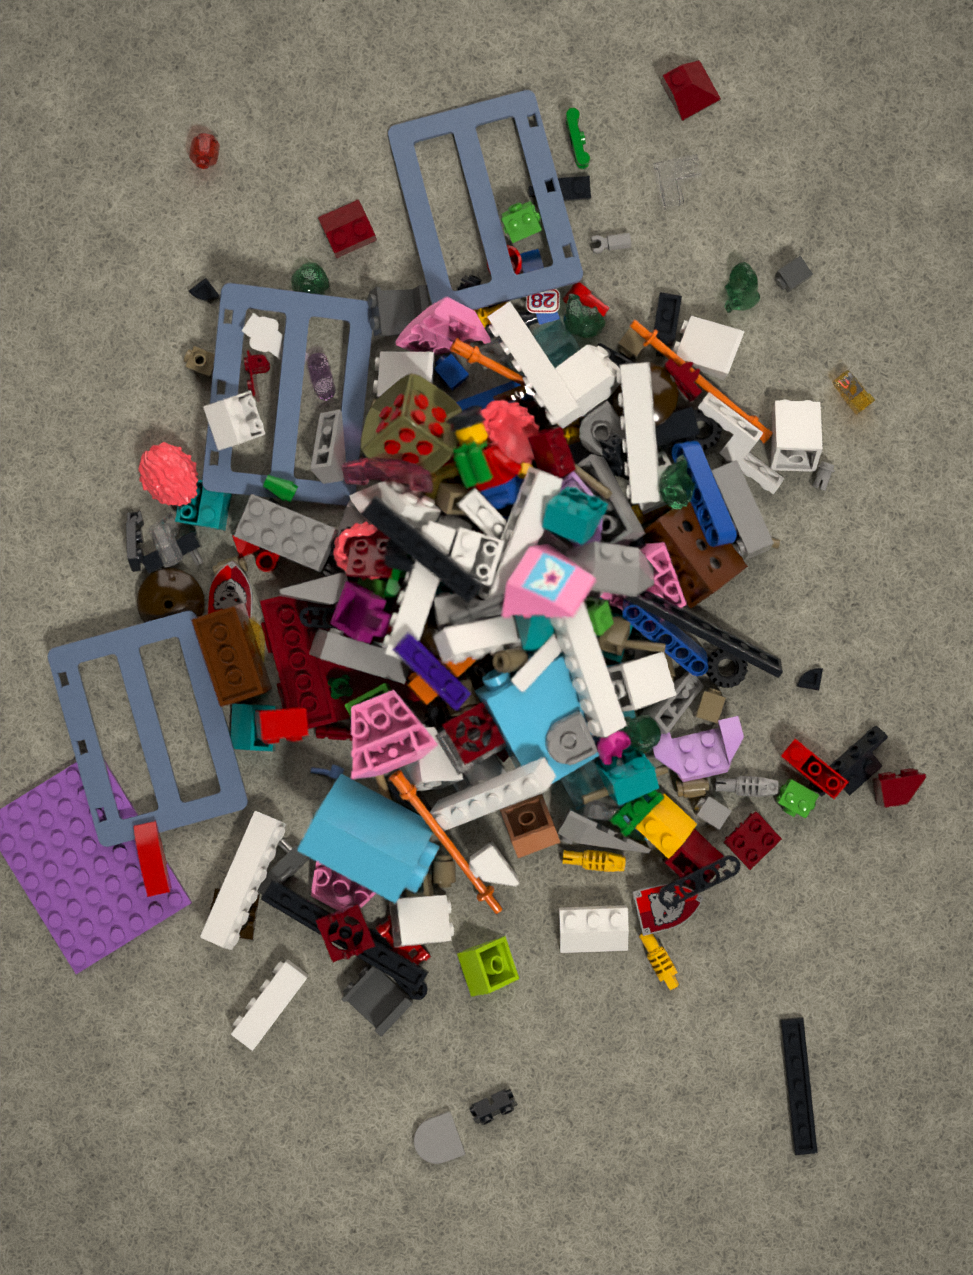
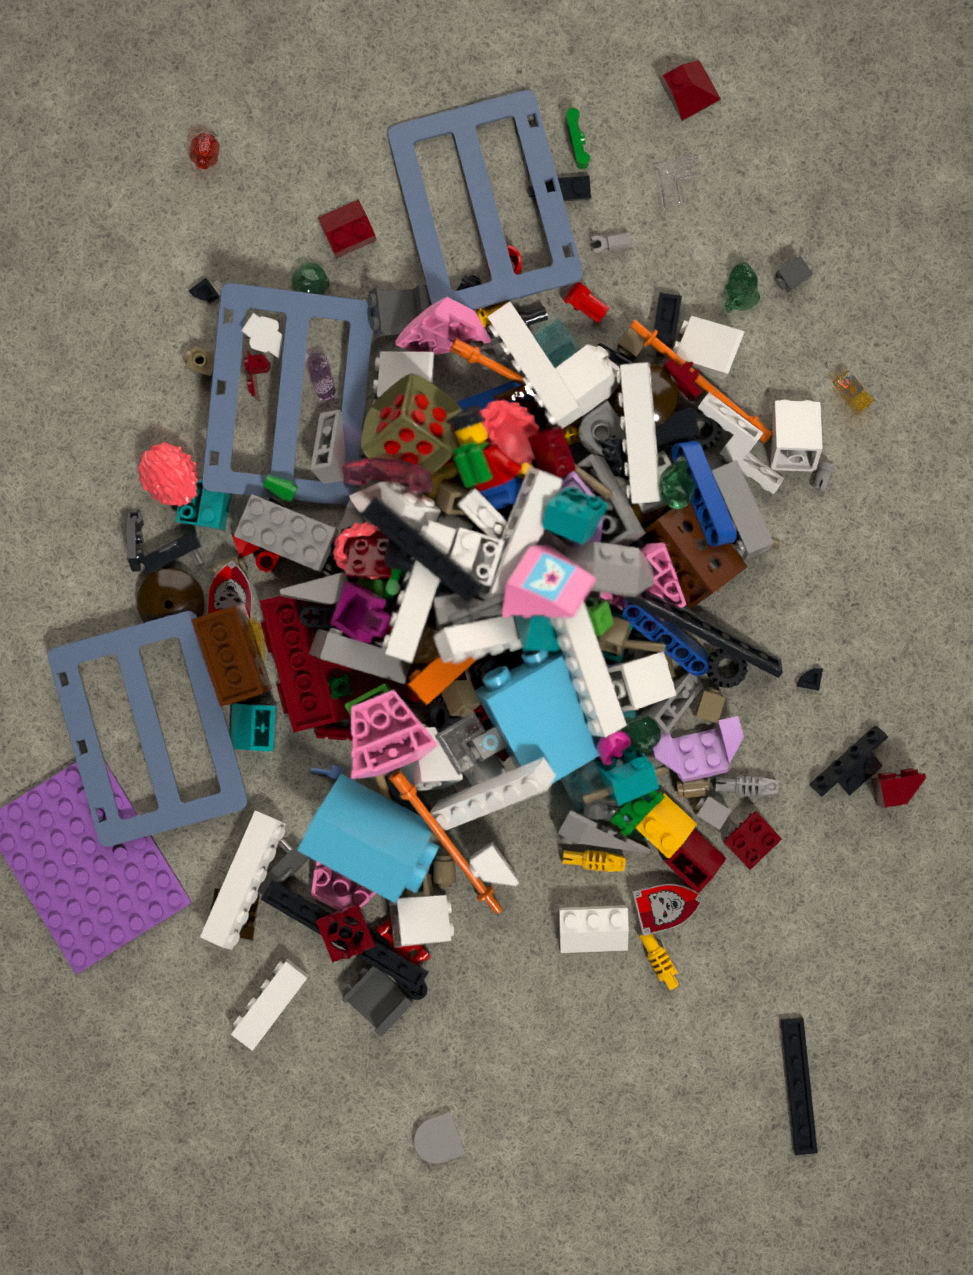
(152, 859): red slope -> none
(163, 537): clear brick -> none
(234, 420): white slope -> none
(281, 723): red brick -> none
(431, 671): dark purple tile -> none
(450, 371): blue brick -> none
(477, 711): dark red piece -> none
(486, 1112): black hinge -> none
(488, 966): lime slope -> none
(510, 660): dark tan brick -> none
(521, 221): bright green head -> none
(530, 826): nougat slope -> none
(537, 664): white sticker -> none
(544, 303): sticker -> none
(570, 740): light grey tile -> none
(582, 319): clear green hair -> none
(700, 884): black beam -> none
(796, 799): bright green head -> none
(814, 769): red slope -> none

